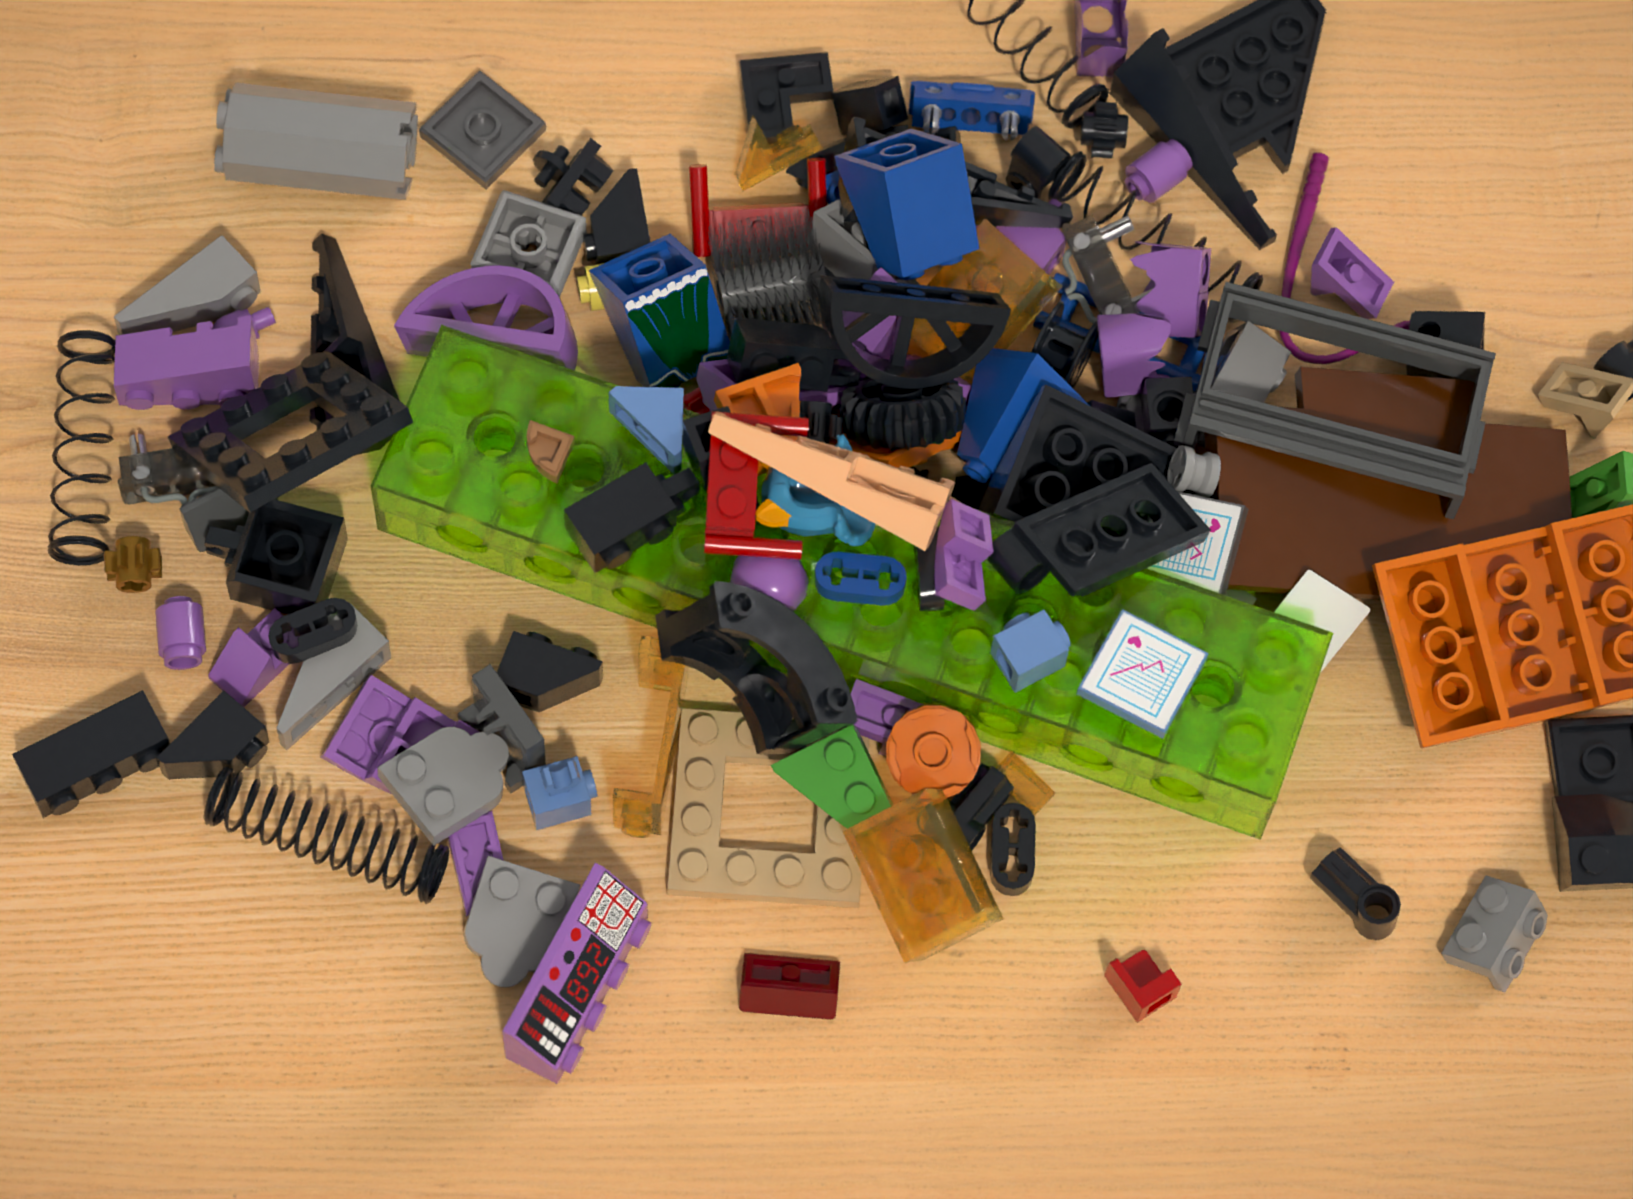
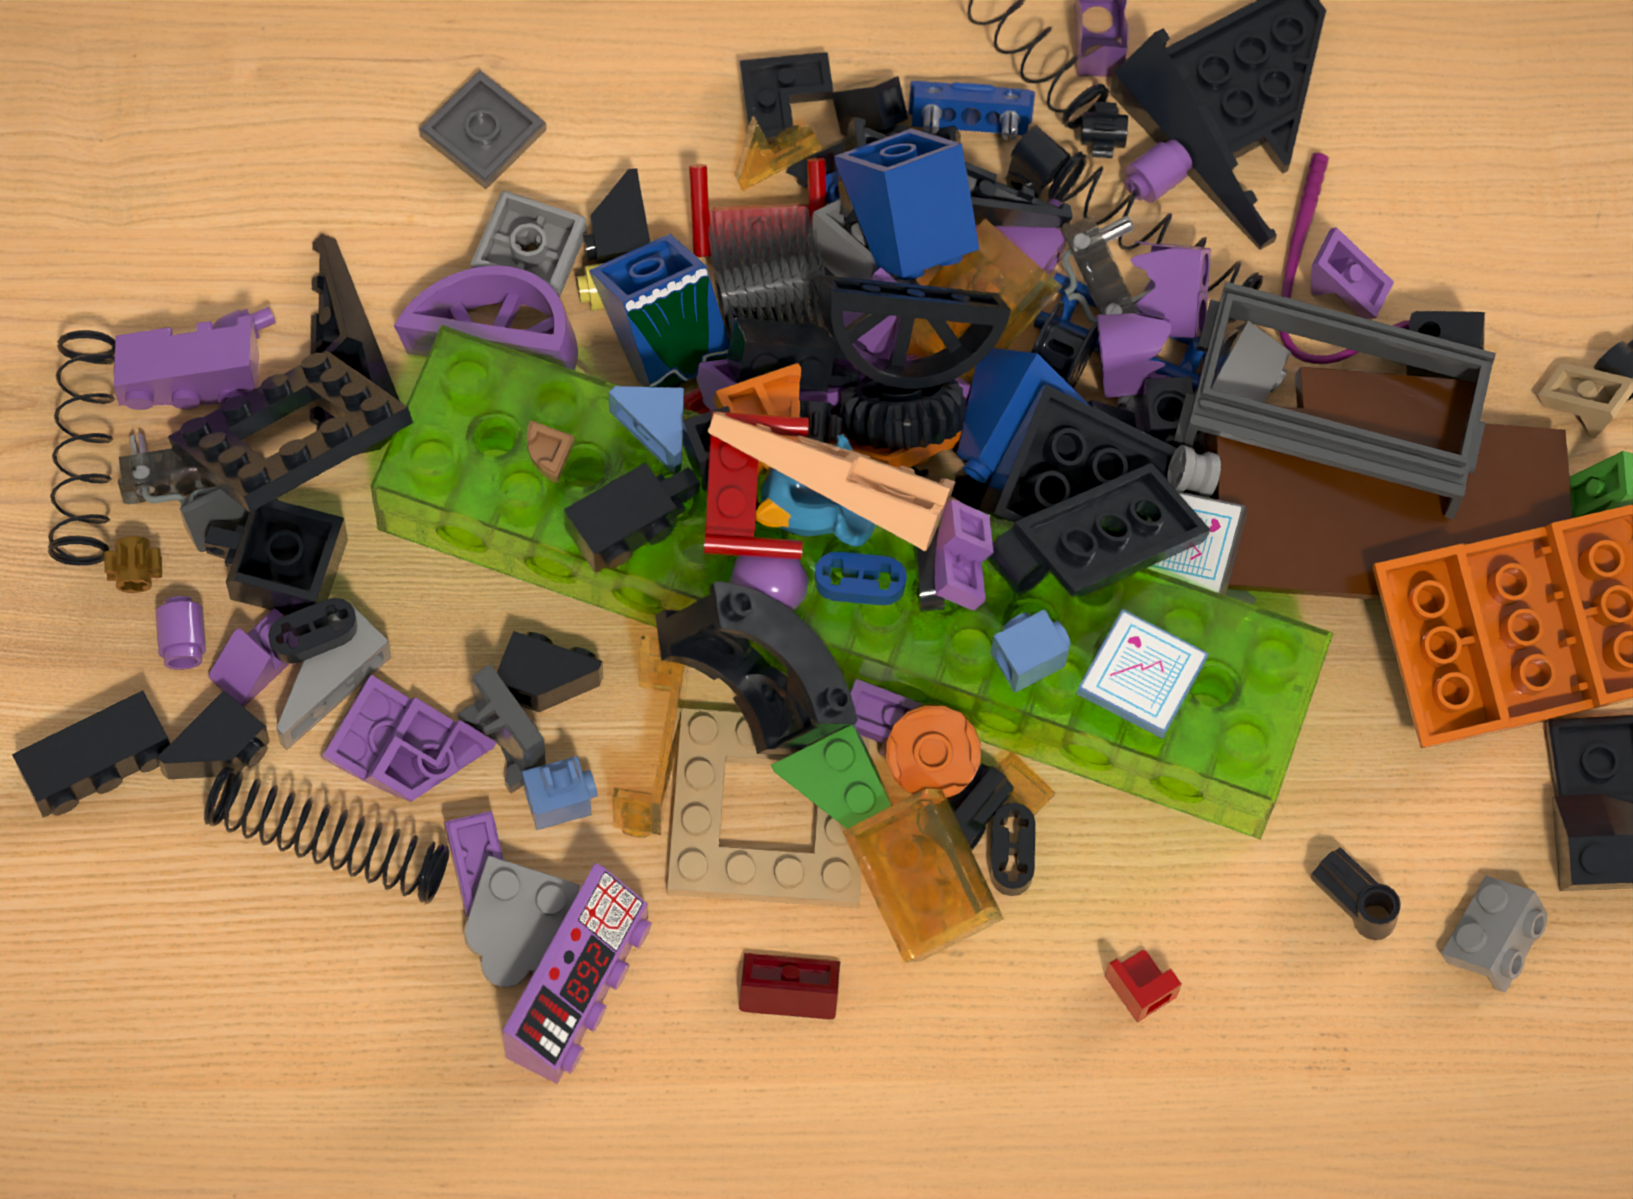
(196, 292): light grey slope -> none
(317, 140): light grey brick -> none
(447, 779): light grey plate -> none
(584, 167): black hips -> none
(1325, 607): white sticker -> none

